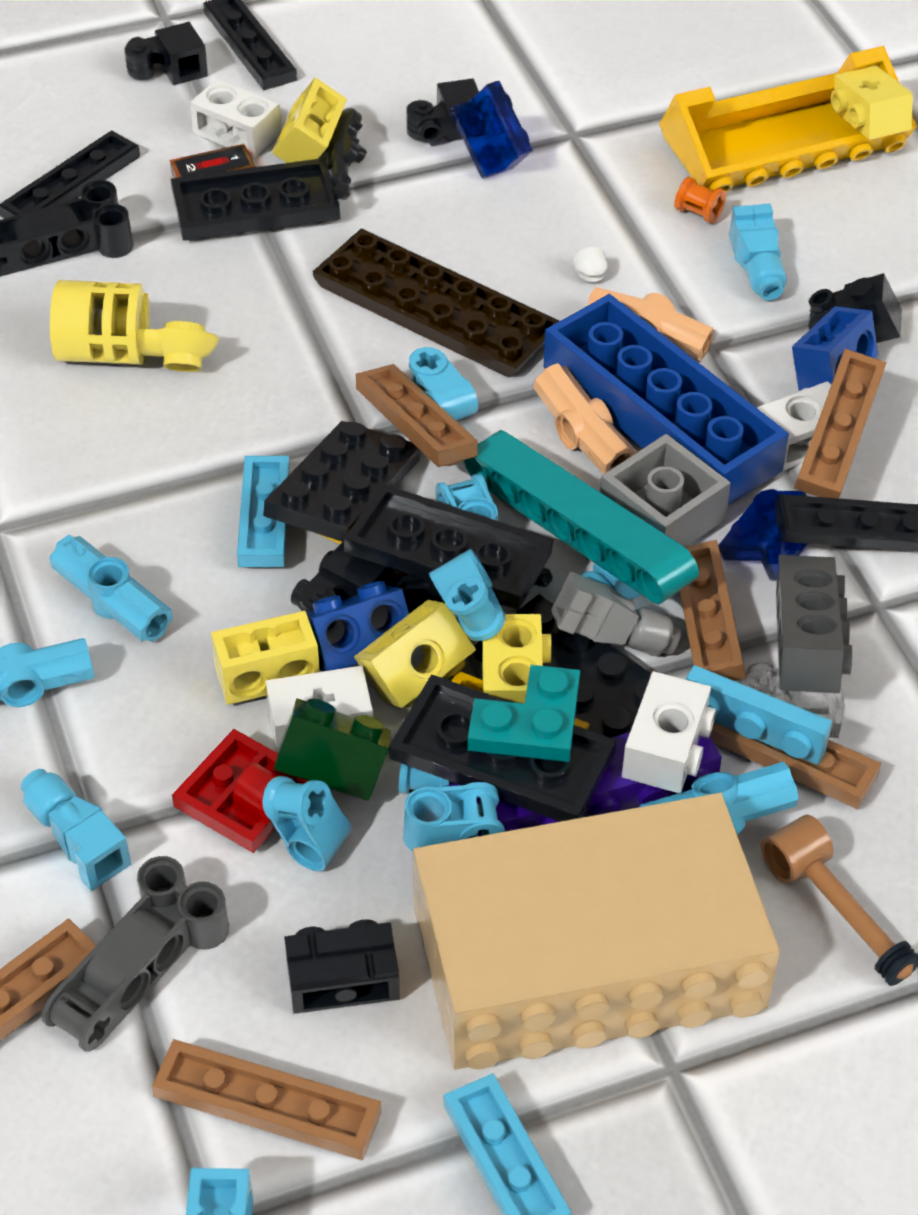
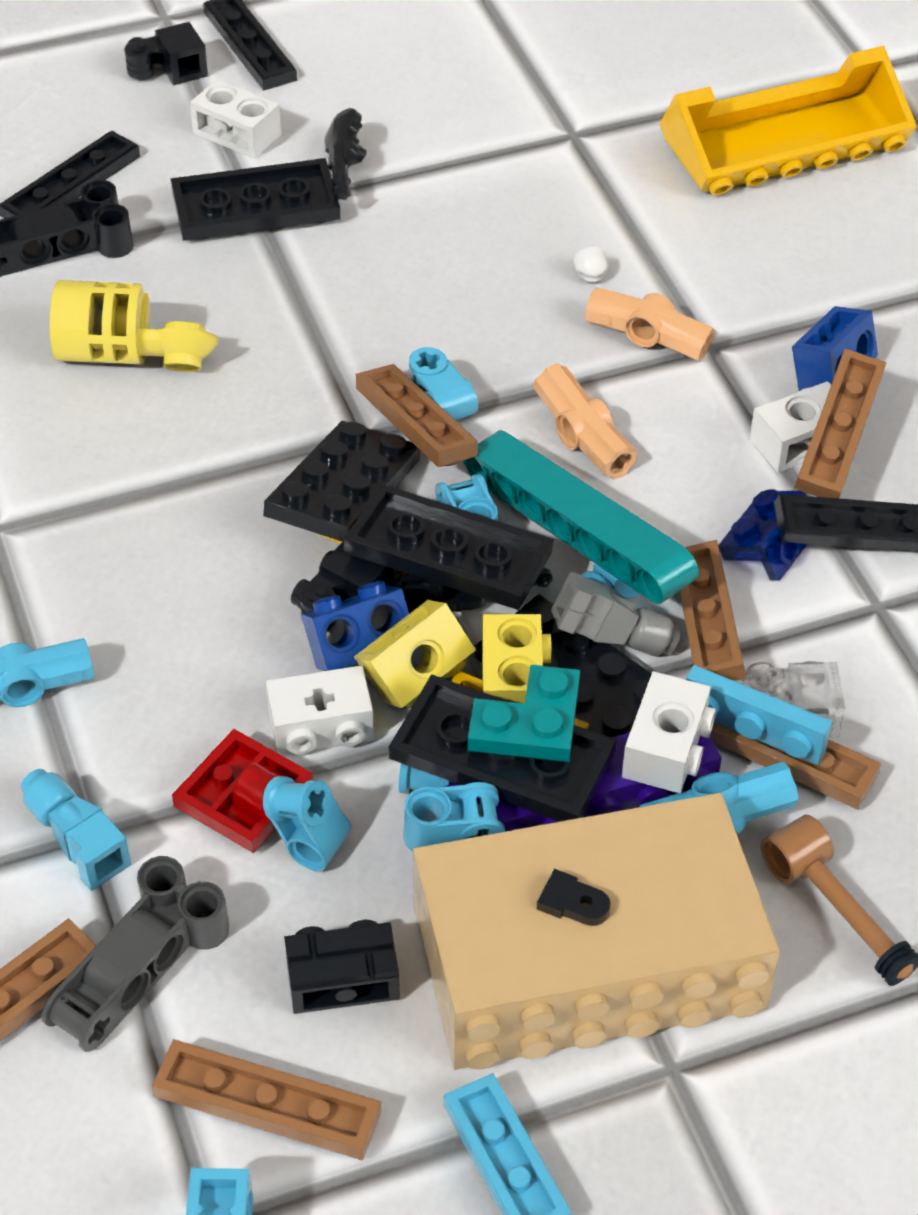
(111, 588): medium azure piece -> none
(213, 161): black tile -> none
(261, 538): medium azure plate -> none
(262, 652): light yellow brick -> none
(310, 123): light yellow brick -> none
(333, 748): dark green brick -> none
(433, 122): black brick -> none
(435, 302): dark brown plate -> none
(470, 596): medium azure piece -> none
(491, 131): clear blue bracket -> none
(565, 896): none -> black piece
(663, 391): blue brick -> none
(669, 490): light grey brick -> none
(700, 200): orange bush -> none
(757, 249): medium azure piece -> none
(811, 624): dark grey brick -> none
(864, 294): black brick -> none
(872, 102): light yellow brick -> none

